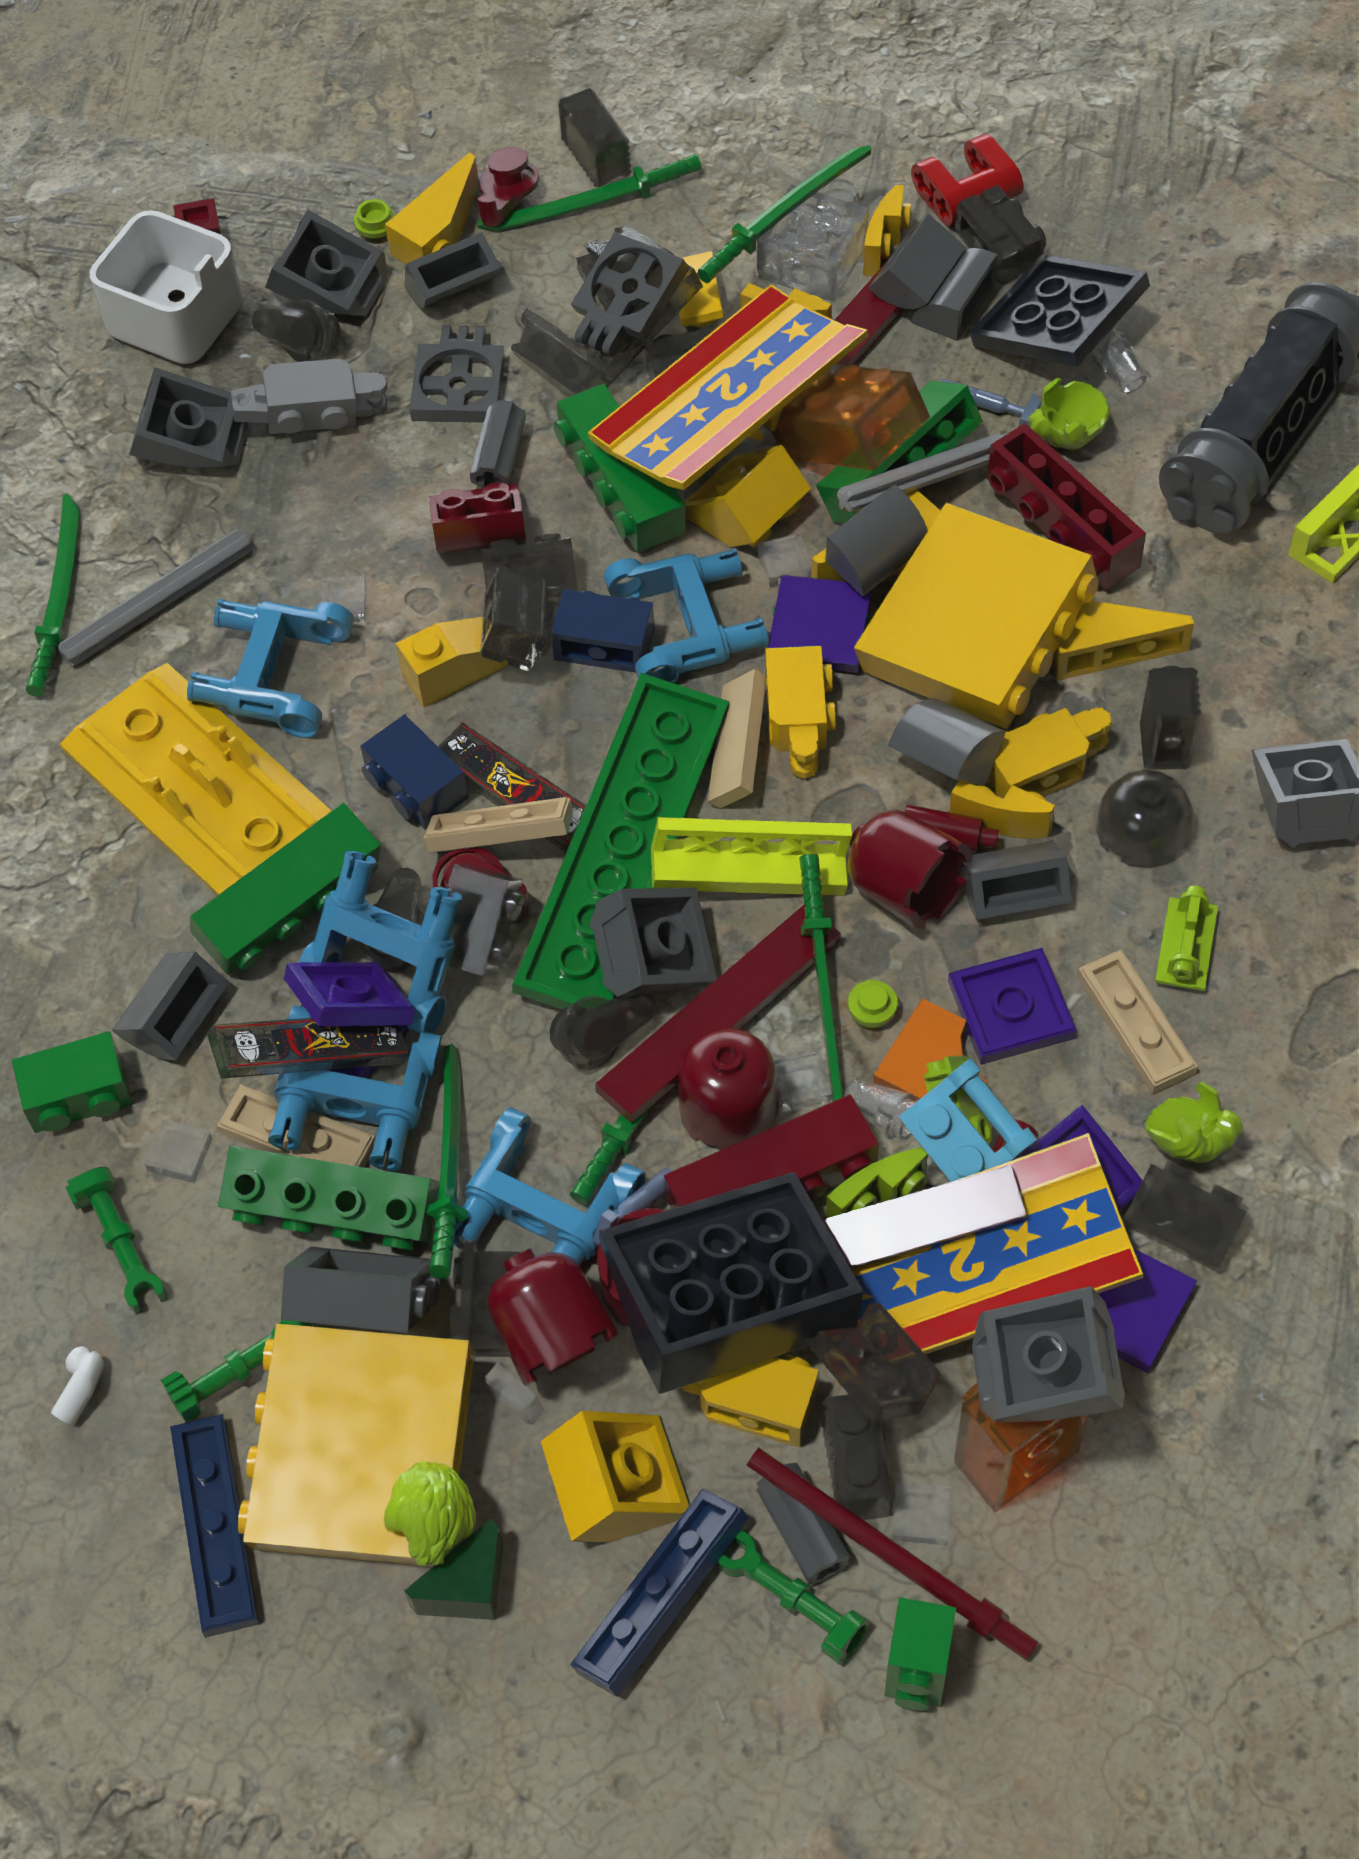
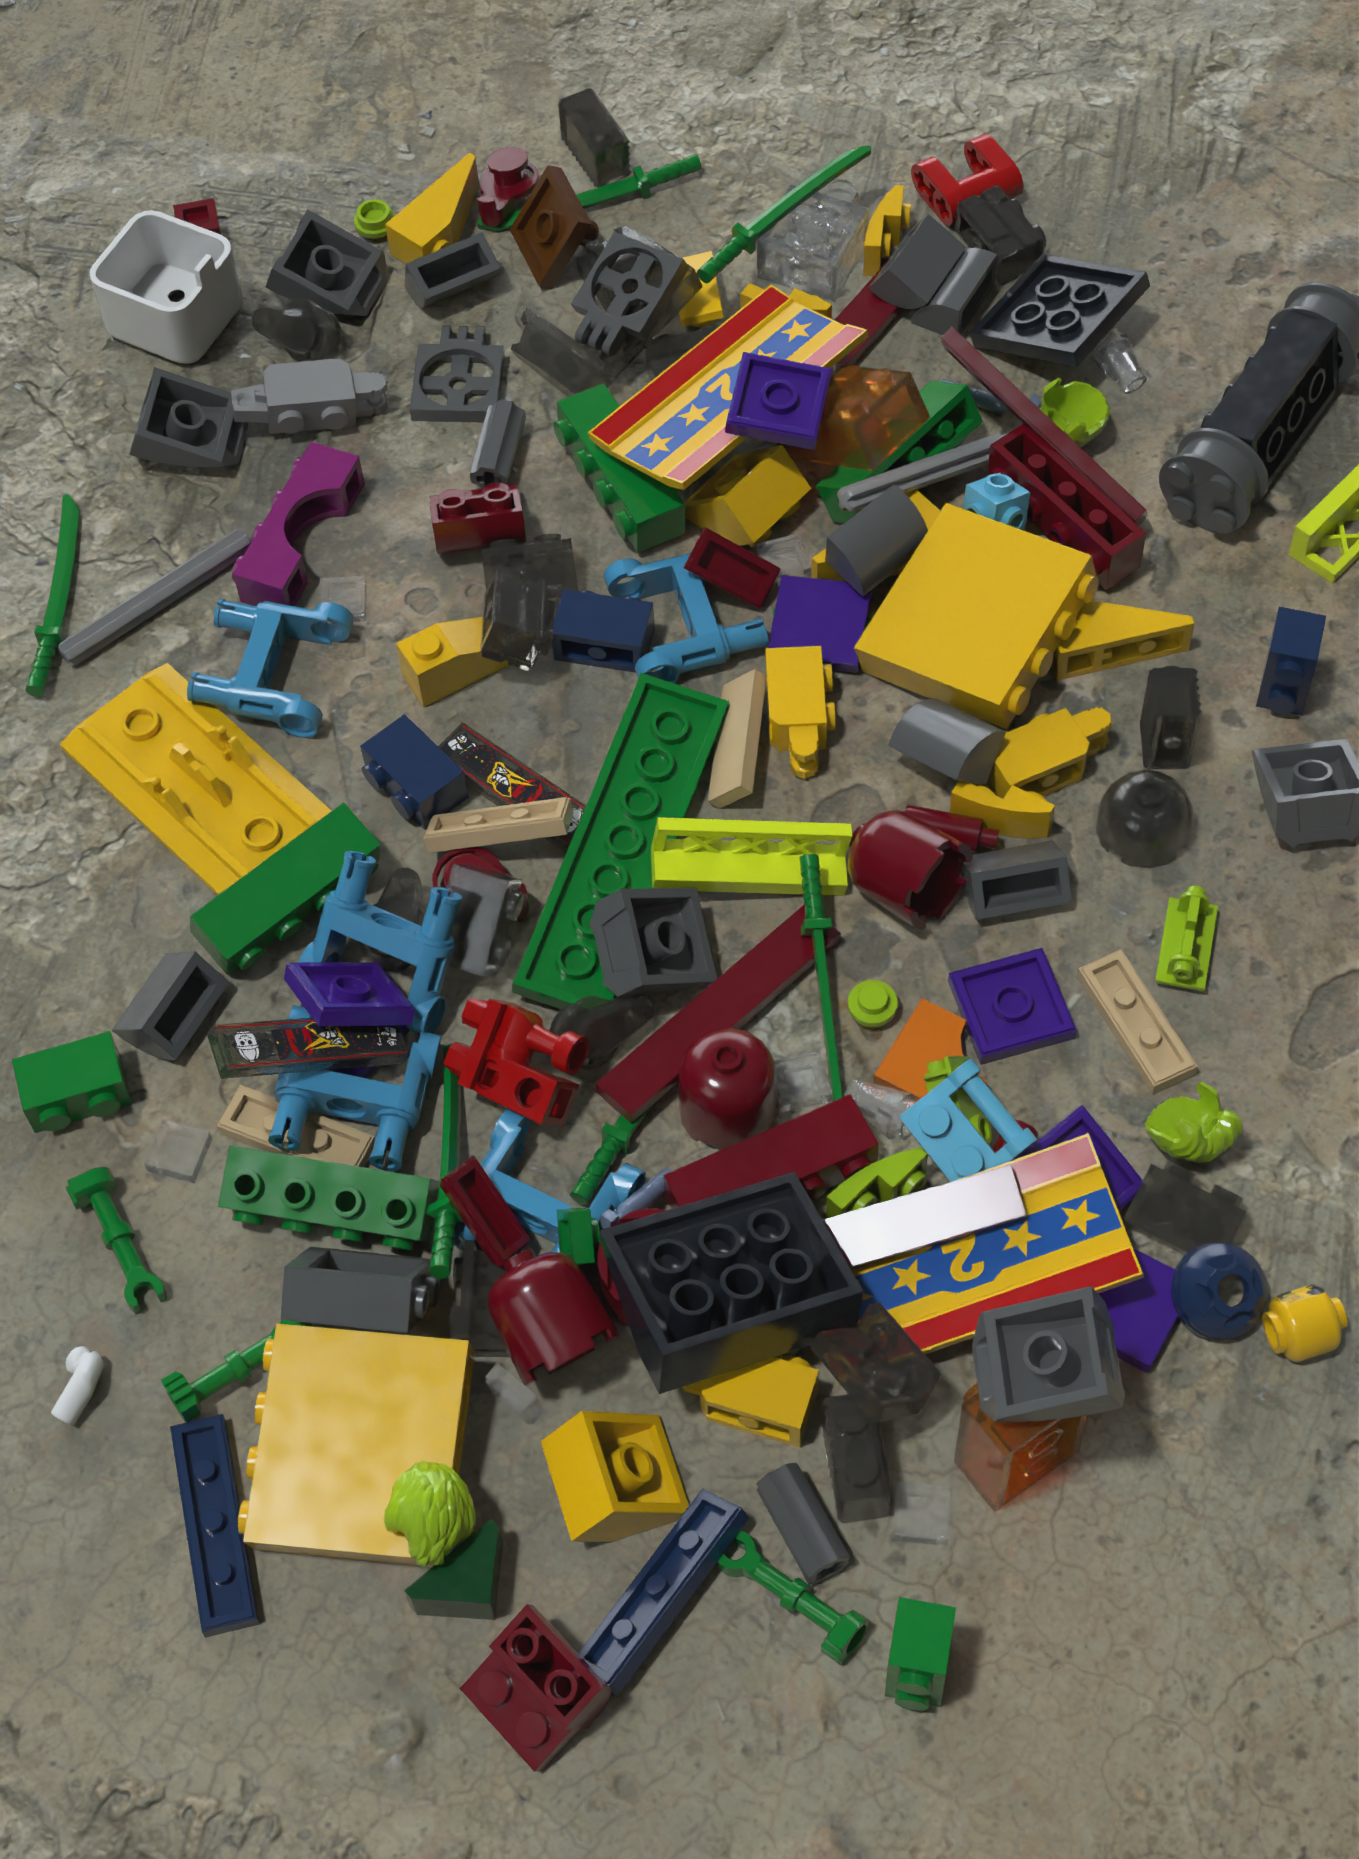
(320, 487): none -> magenta arch
(484, 1211): none -> dark red tile
(501, 1057): none -> red hips
(536, 1688): none -> dark red brick
(552, 227): none -> reddish brown tile
(578, 1234): none -> green plate
(732, 568): none -> dark red tile
(778, 400): none -> dark purple tile
(982, 1615): dark red bar -> none
(998, 499): none -> medium azure brick
(1040, 423): none -> dark red tile
(1197, 1296): none -> dark blue piece
(1291, 661): none -> dark blue brick
(1304, 1323): none -> yellow head

